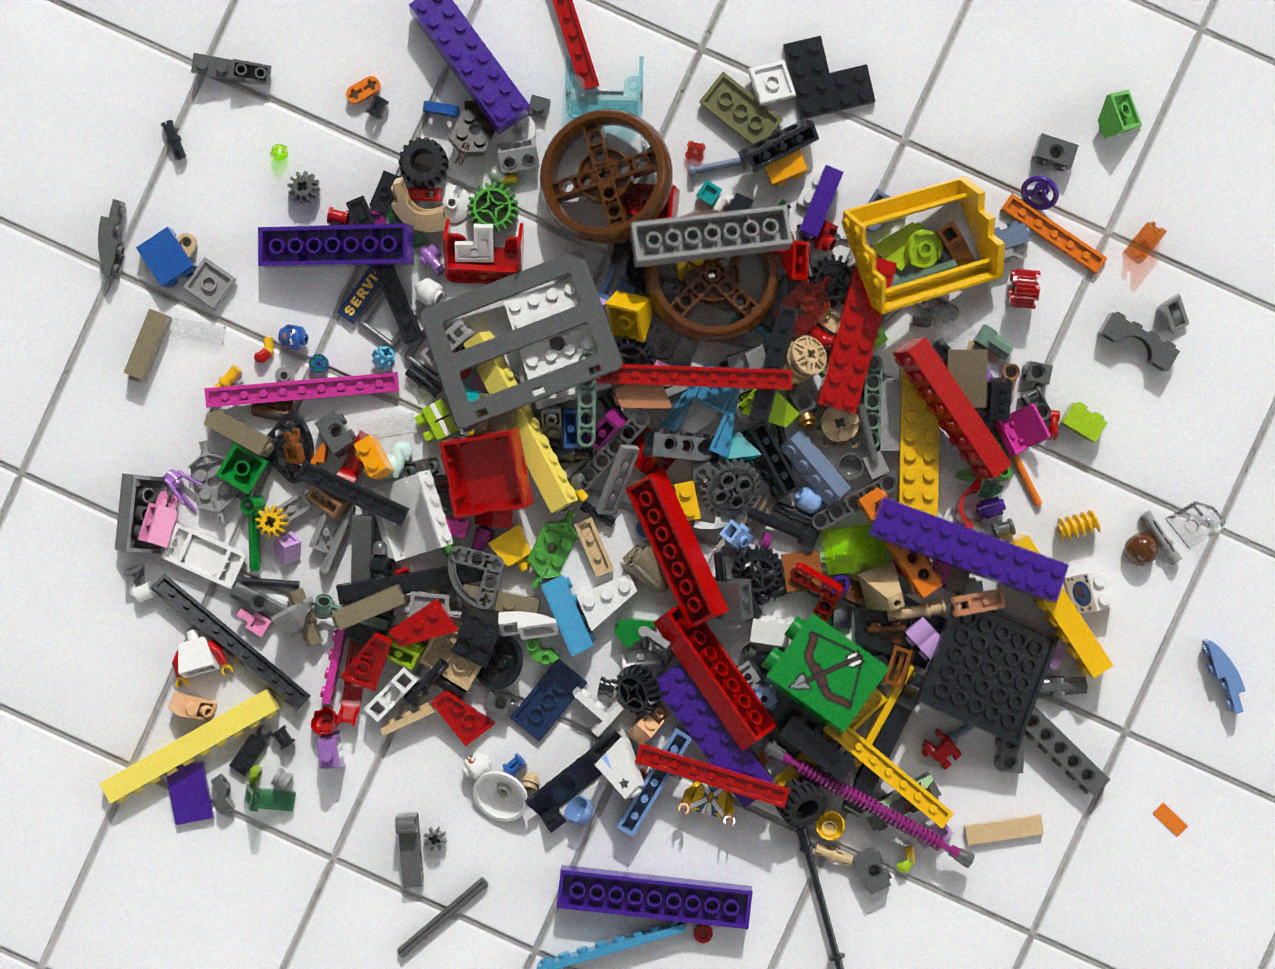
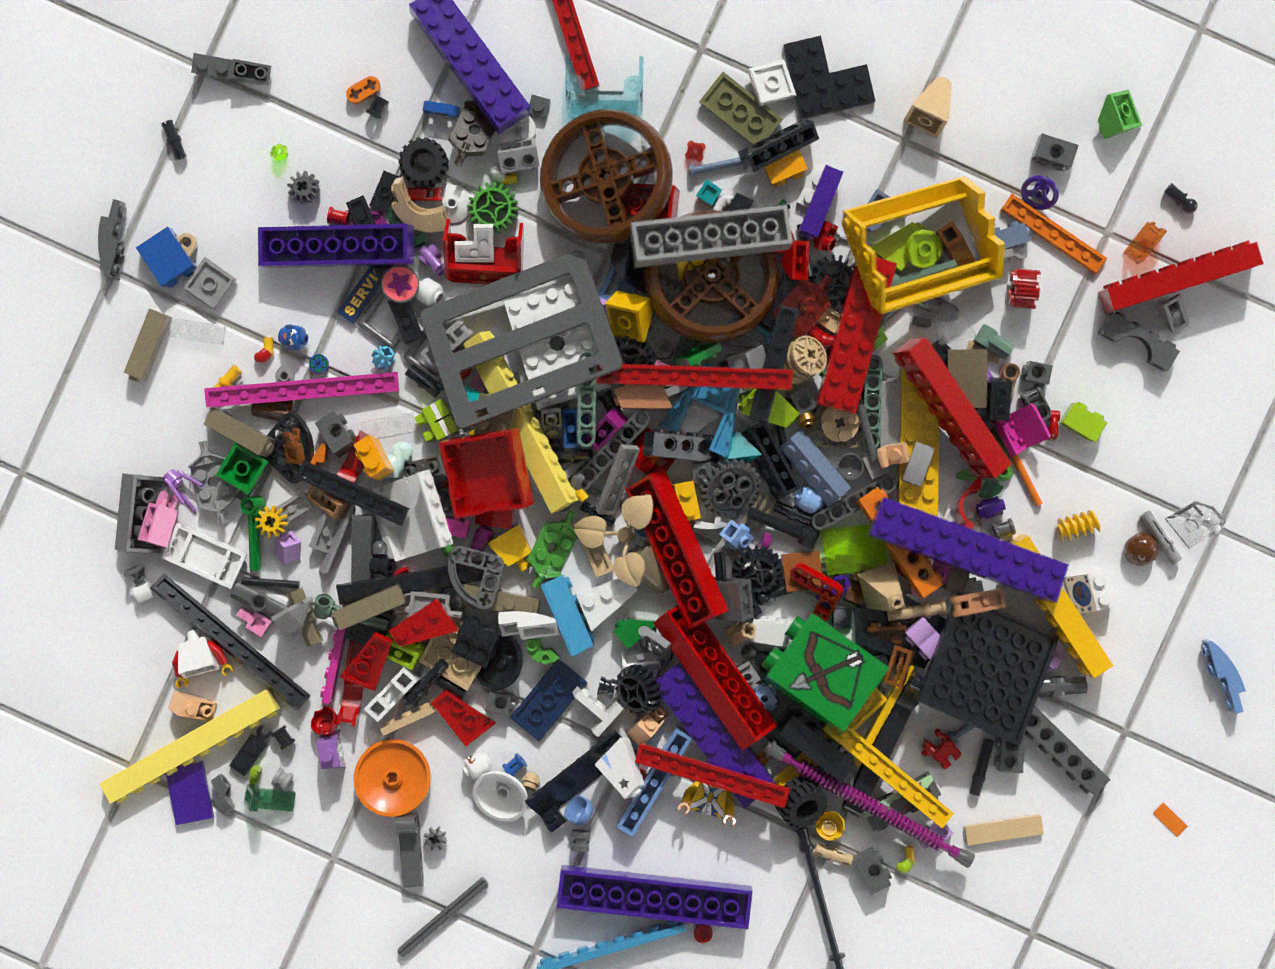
(392, 778): none -> orange dish
(399, 284): none -> tile
(580, 840): none -> dark grey wheel
(591, 533): none -> tan plant
(696, 355): none -> green plate
(739, 633): none -> tan piece
(893, 454): none -> light nougat bracket
(918, 464): none -> light grey slope
(931, 108): none -> tan slope
(978, 777): none -> black axle
(1185, 275): none -> red brick
(1189, 205): none -> black pin

